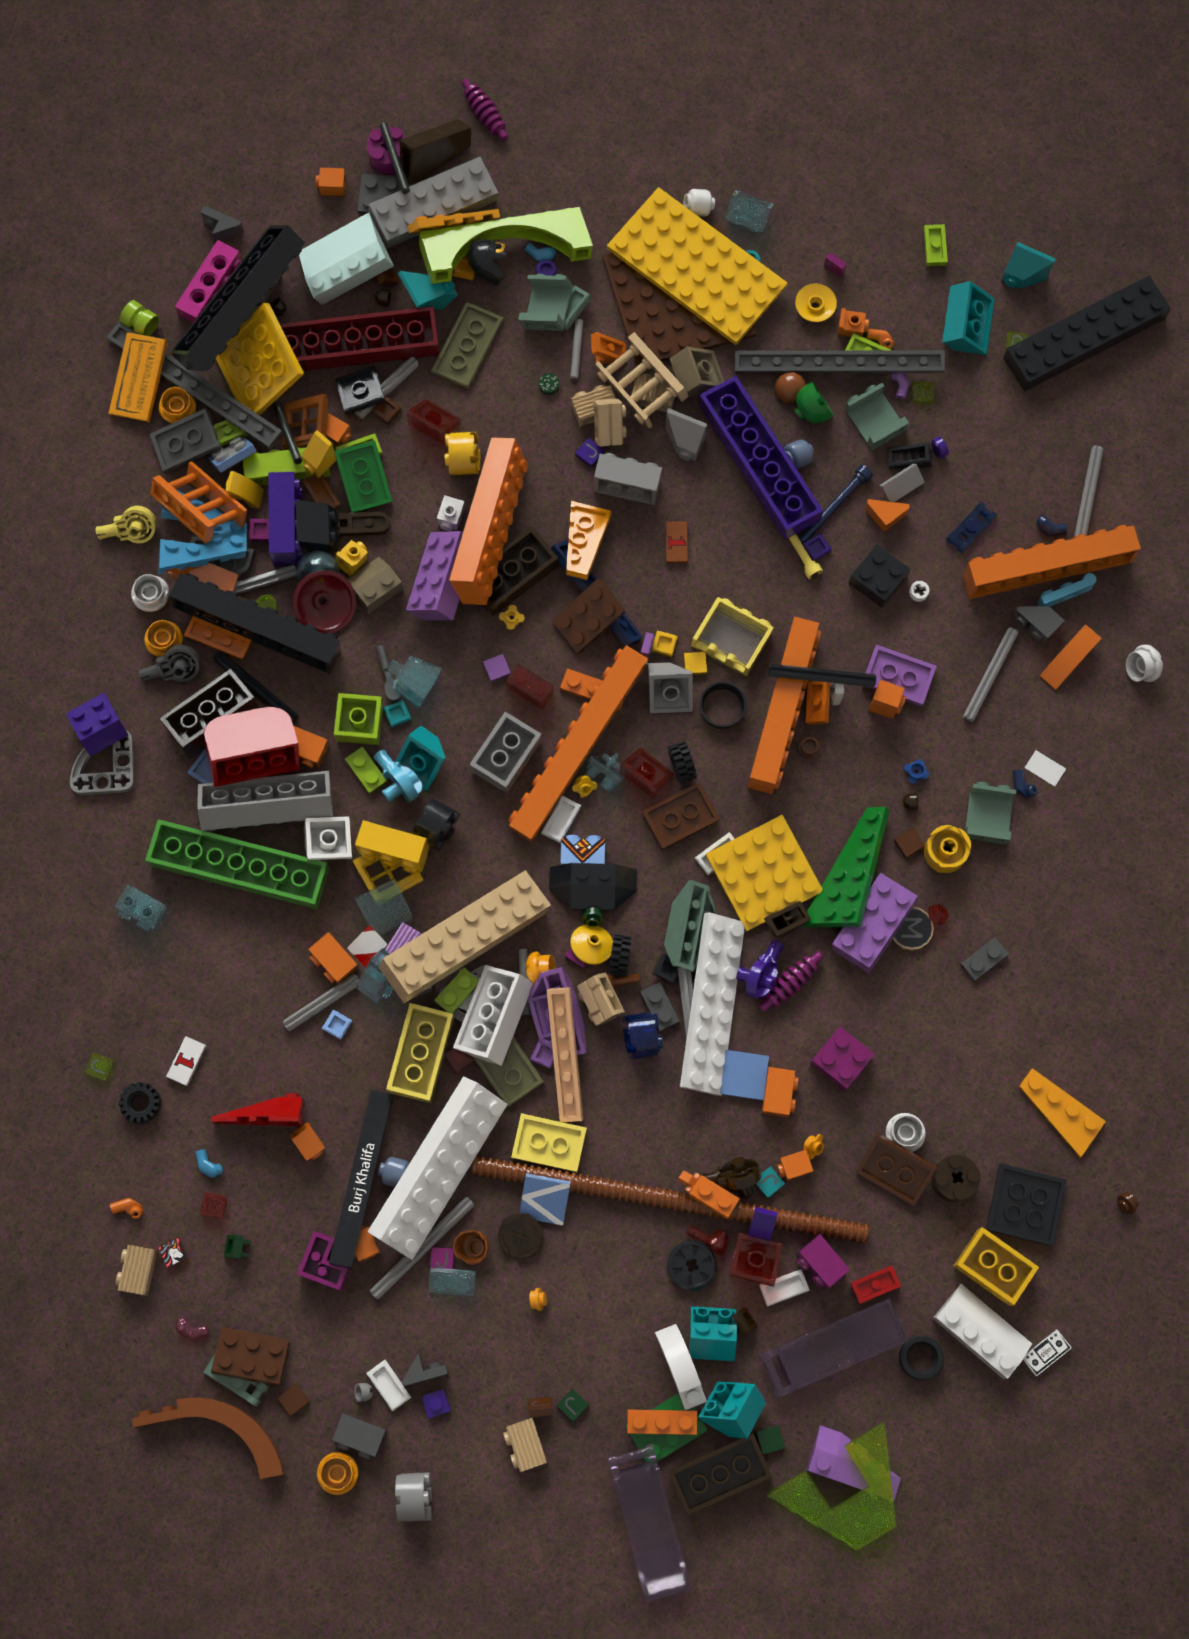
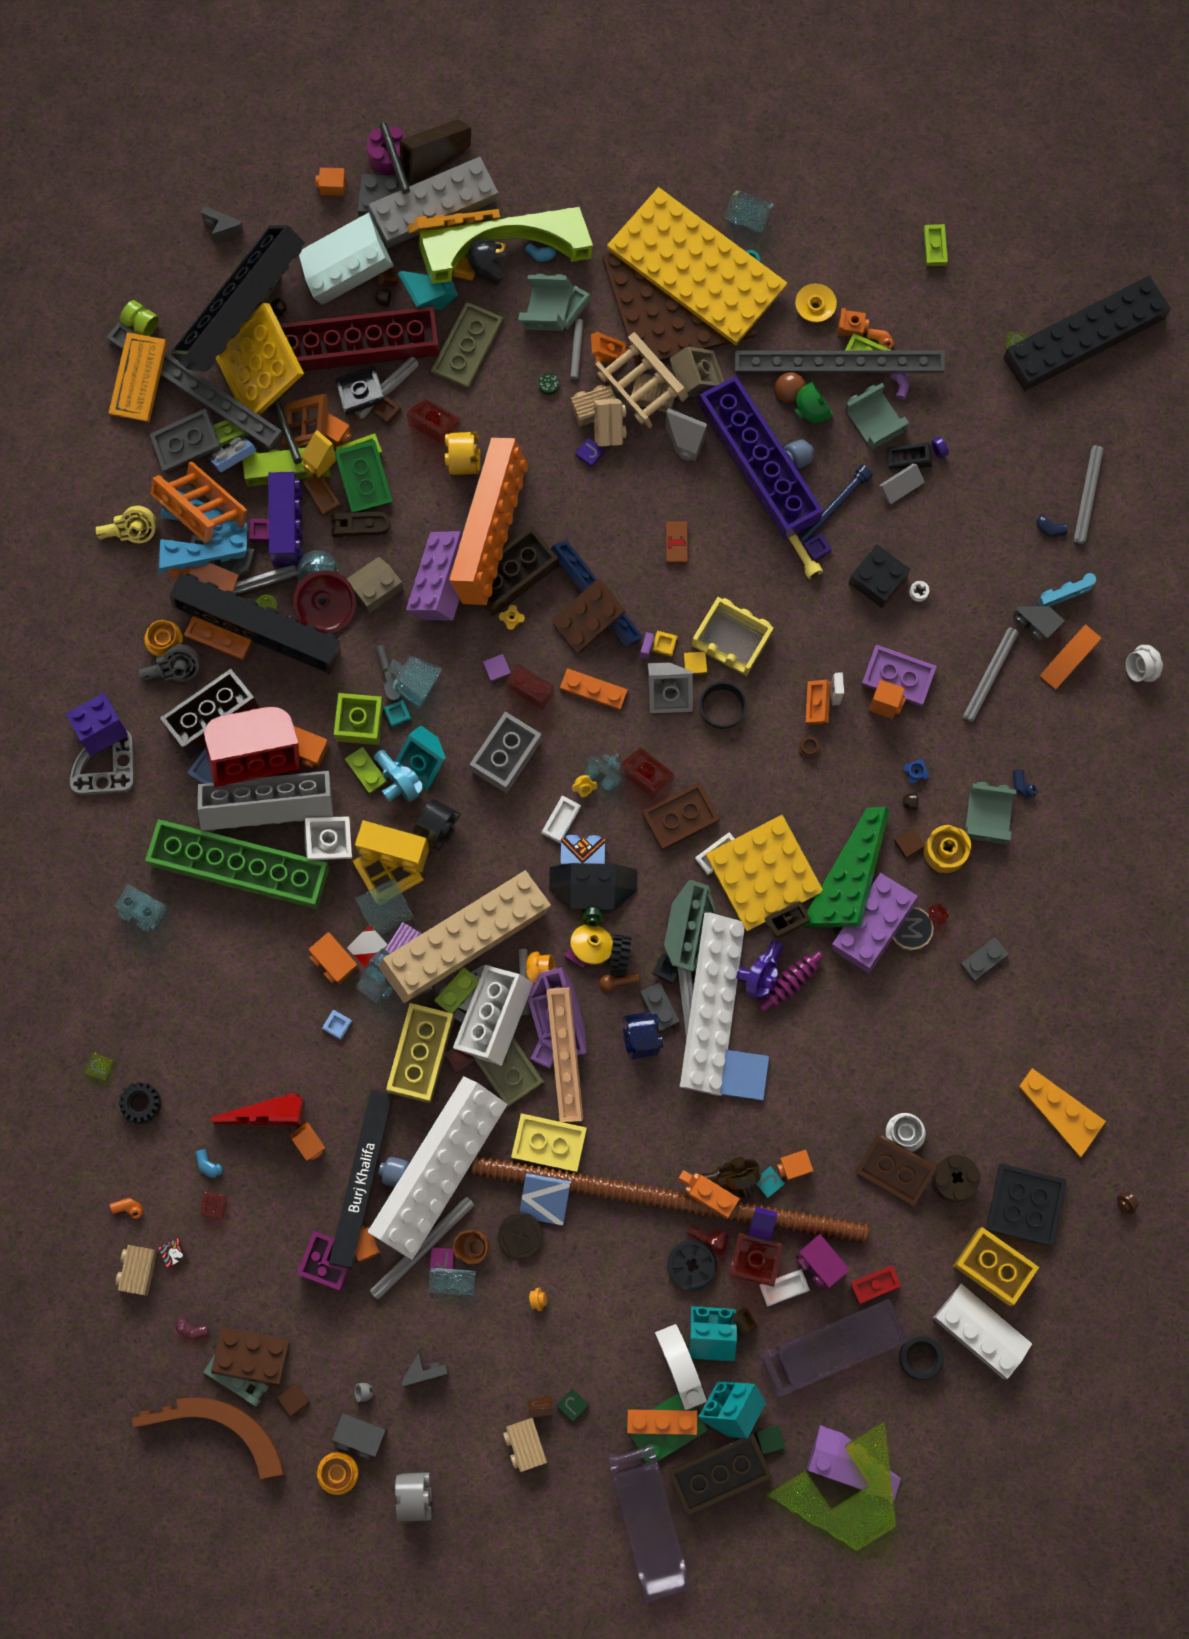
(150, 593): white piece -> none
(176, 405): light orange piece -> none
(186, 1061): white tile -> none
(220, 255): dark pink brick -> none
(234, 1246): dark green tile -> none
(244, 489): yellow slope -> none
(253, 685): black axle -> none
(317, 526): black slope -> none
(321, 1002): light grey axle -> none
(351, 557): yellow brick -> none
(388, 1385): white tile -> none
(436, 1403): dark purple plate -> none
(450, 513): white brick -> none
(484, 109): magenta piece -> none
(546, 267): dark purple tile -> none
(578, 743): orange brick -> none
(585, 537): light orange wing -> none
(600, 999): tan brick -> none
(627, 478): light grey brick -> none
(682, 762): black tyre -> none
(699, 202): white head -> none
(779, 1092): orange brick -> none
(782, 710): orange brick -> none
(814, 1145): light orange plate -> none
(822, 675): black axle -> none
(835, 264): magenta tile -> none
(842, 1058): magenta brick -> none
(886, 513): orange slope -> none
(923, 392): clear neon green tile -> none
(968, 318): teal slope -> none
(971, 527): clear blue plate -> none
(1027, 267): teal slope -> none
(1045, 768): white sticker -> none
(1046, 1352): tile -> none
(1051, 561): orange brick -> none

